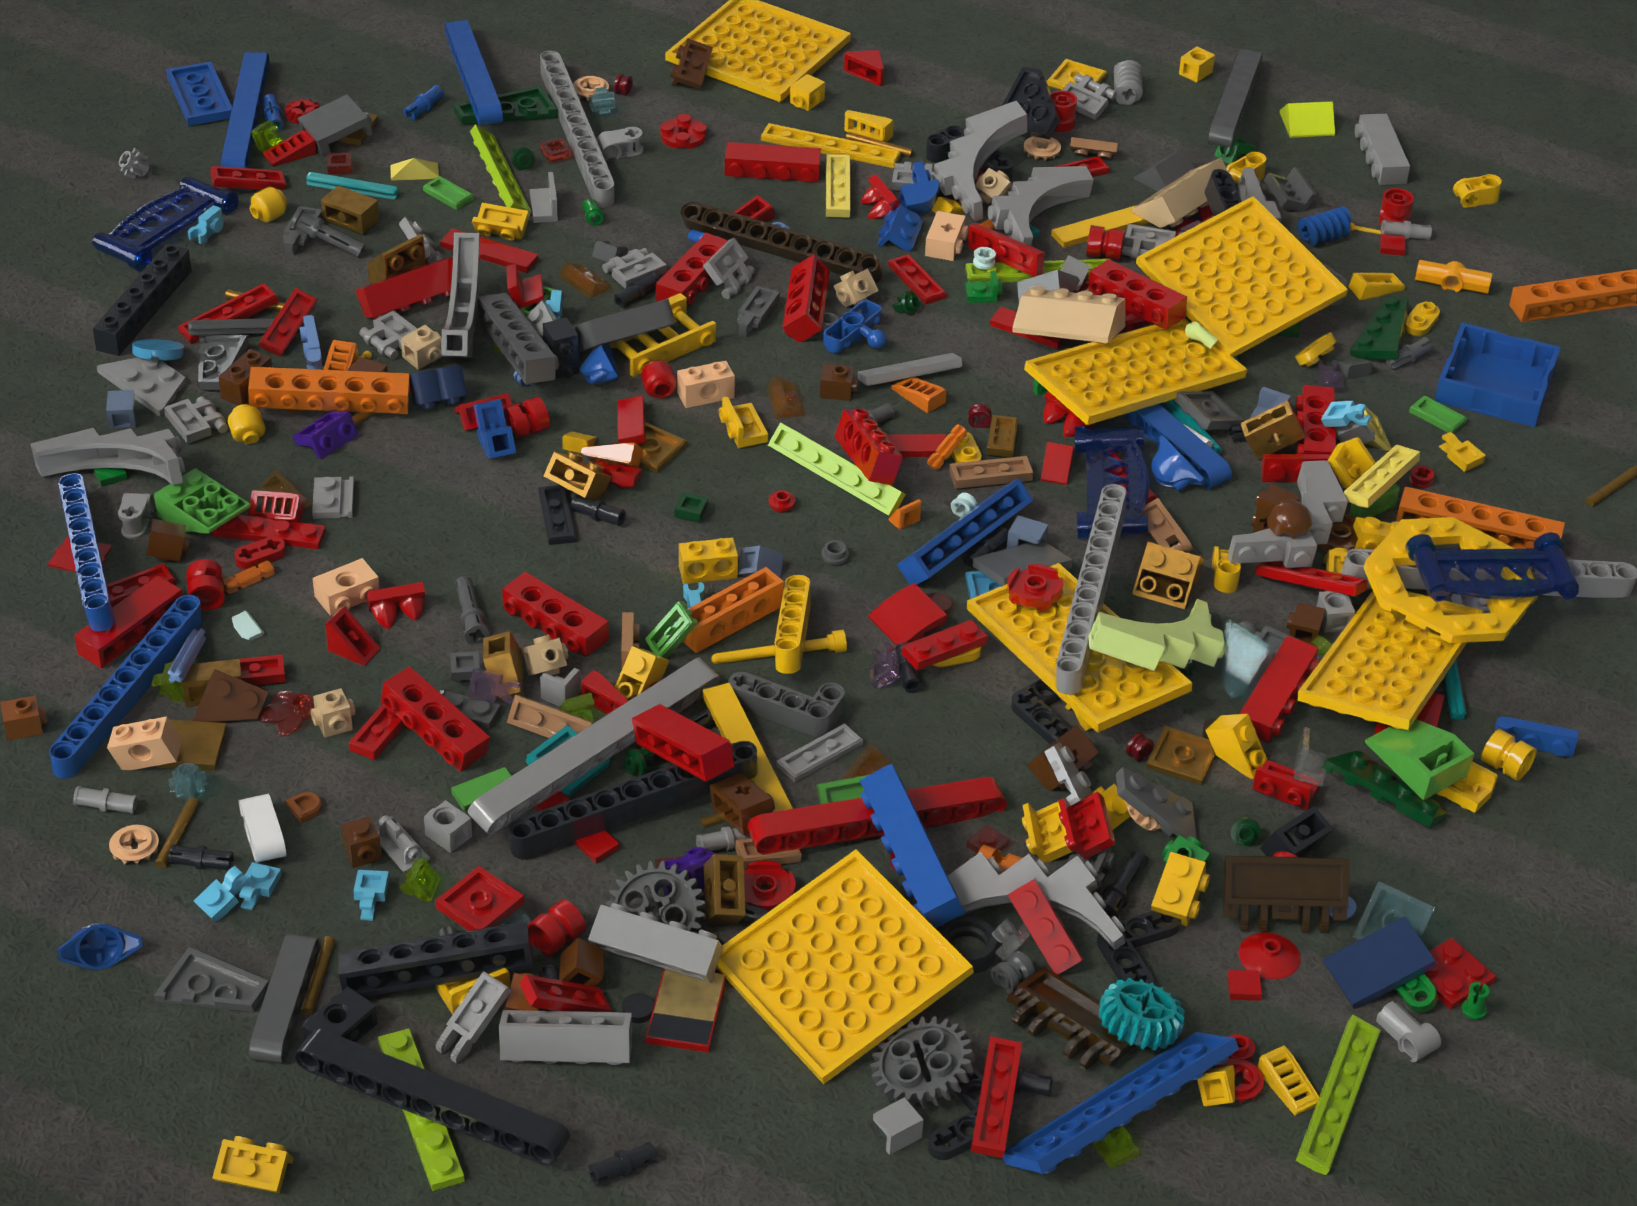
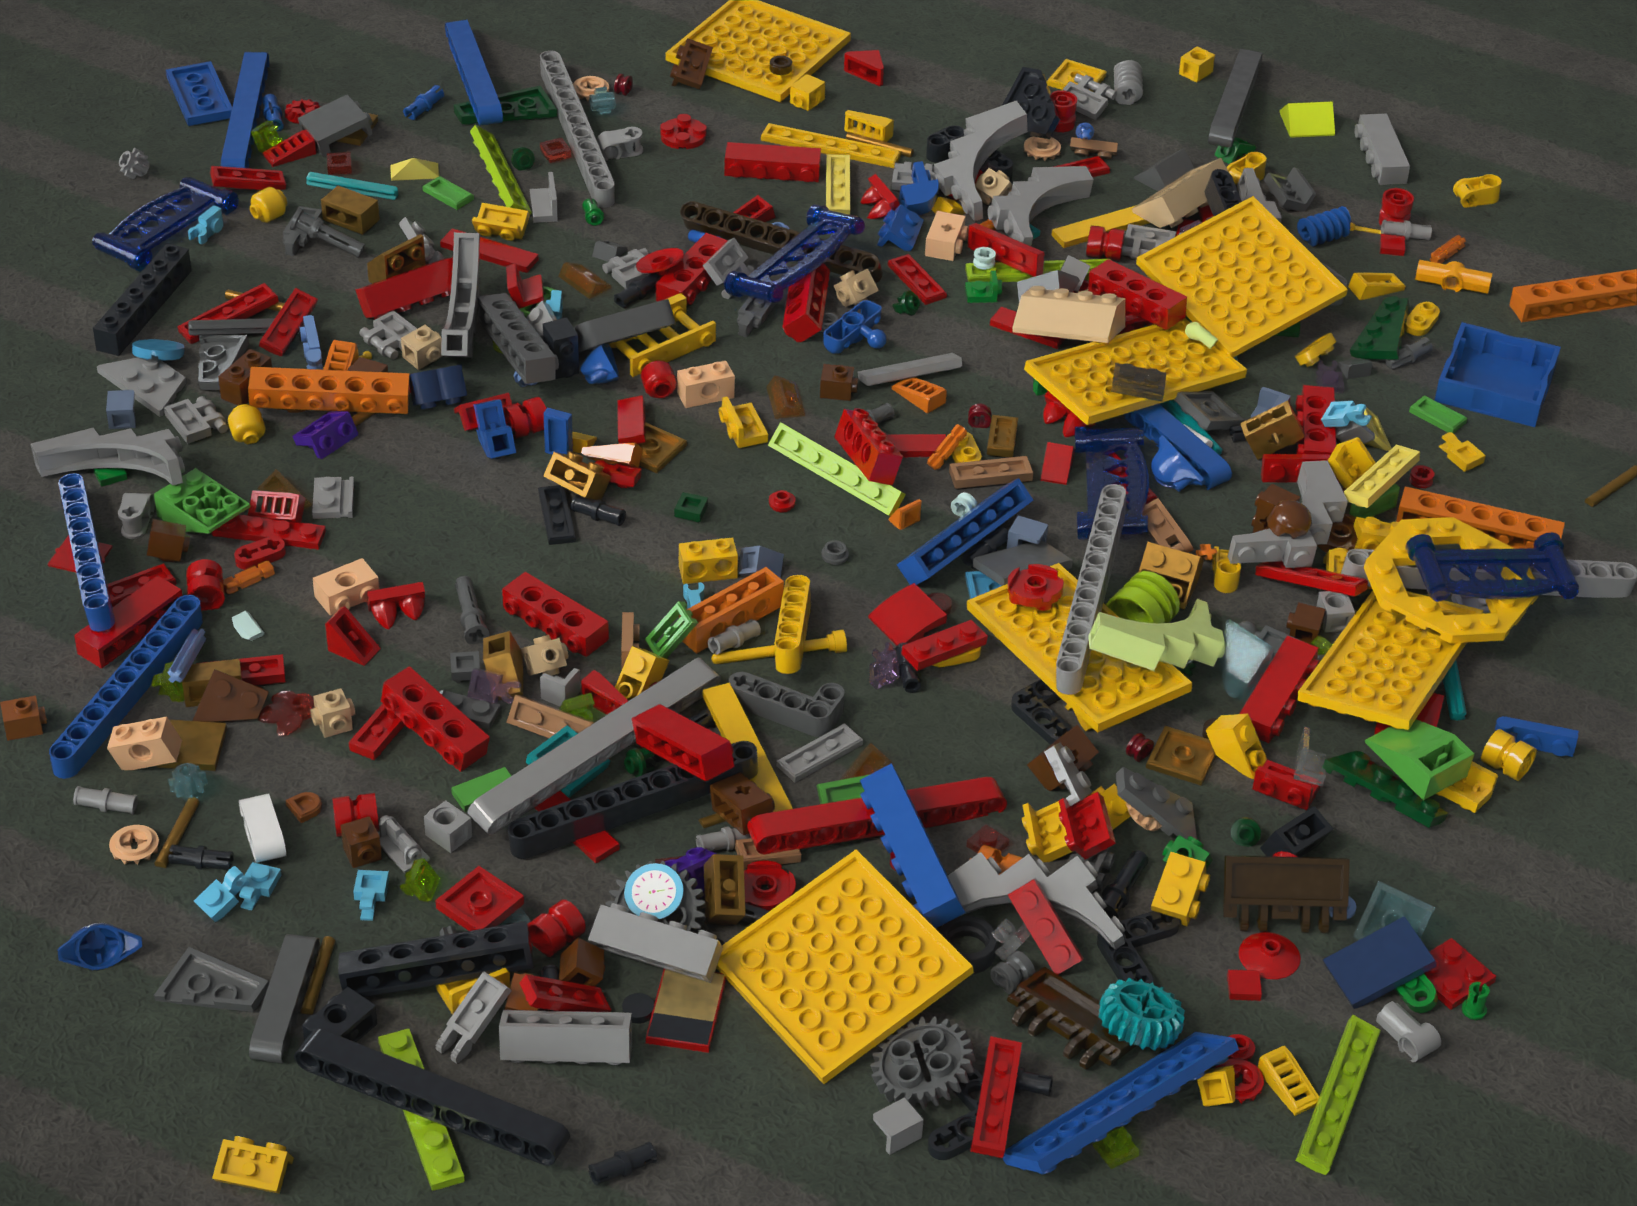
(349, 810): none -> red wheel
(557, 431): none -> blue tile
(654, 890): none -> sticker
(660, 261): none -> red dish
(734, 636): none -> light grey pin
(780, 65): none -> dark brown tile
(820, 222): none -> clear blue piece
(1084, 131): none -> blue axle
(1138, 381): none -> clear smoke plate
(1146, 599): none -> lime wheel
(1206, 551): none -> orange axle
(1448, 249): none -> orange axle

